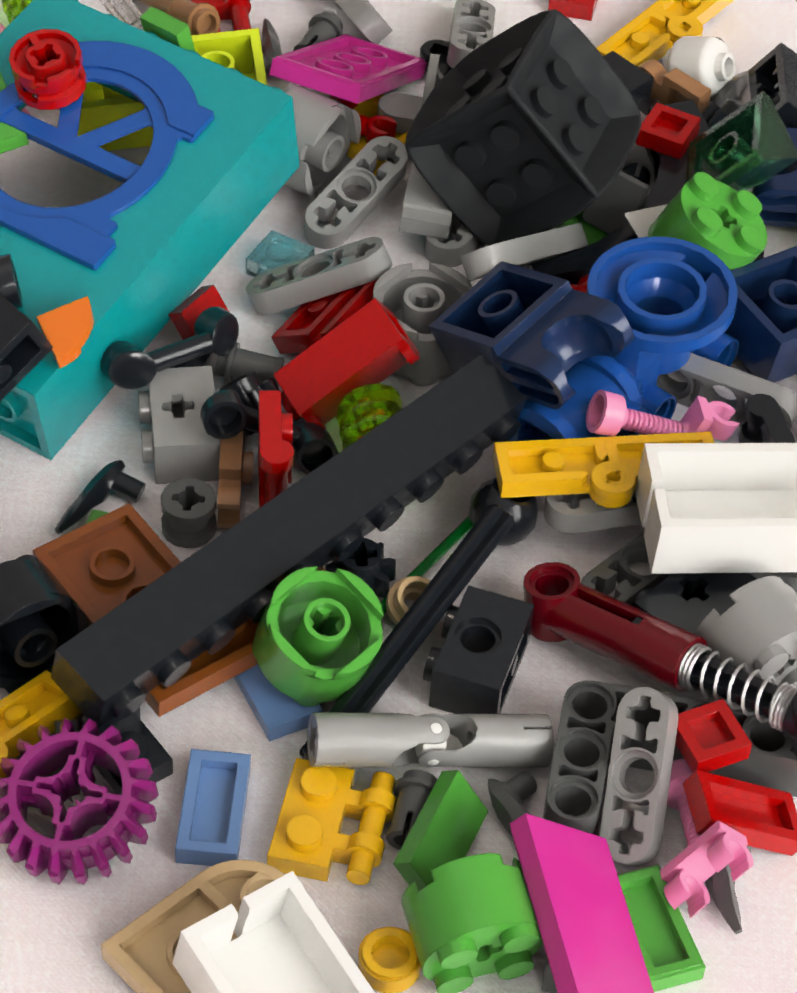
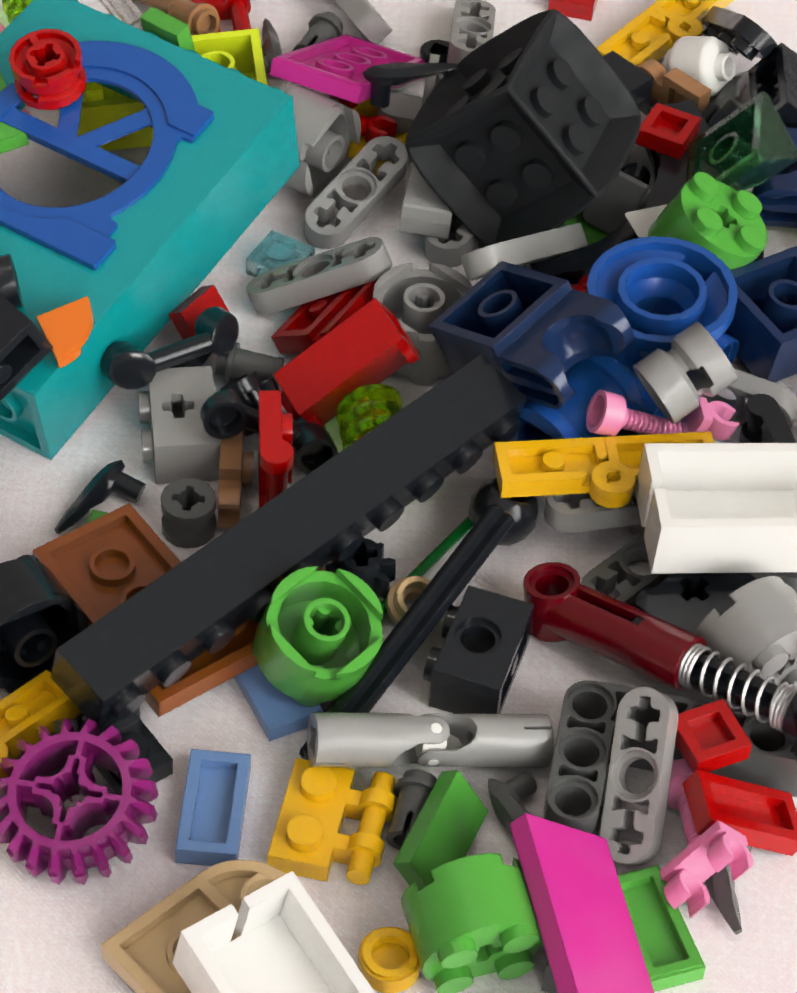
(390, 74): none -> black bar
(685, 372): none -> light grey wheel
(739, 33): none -> black plate

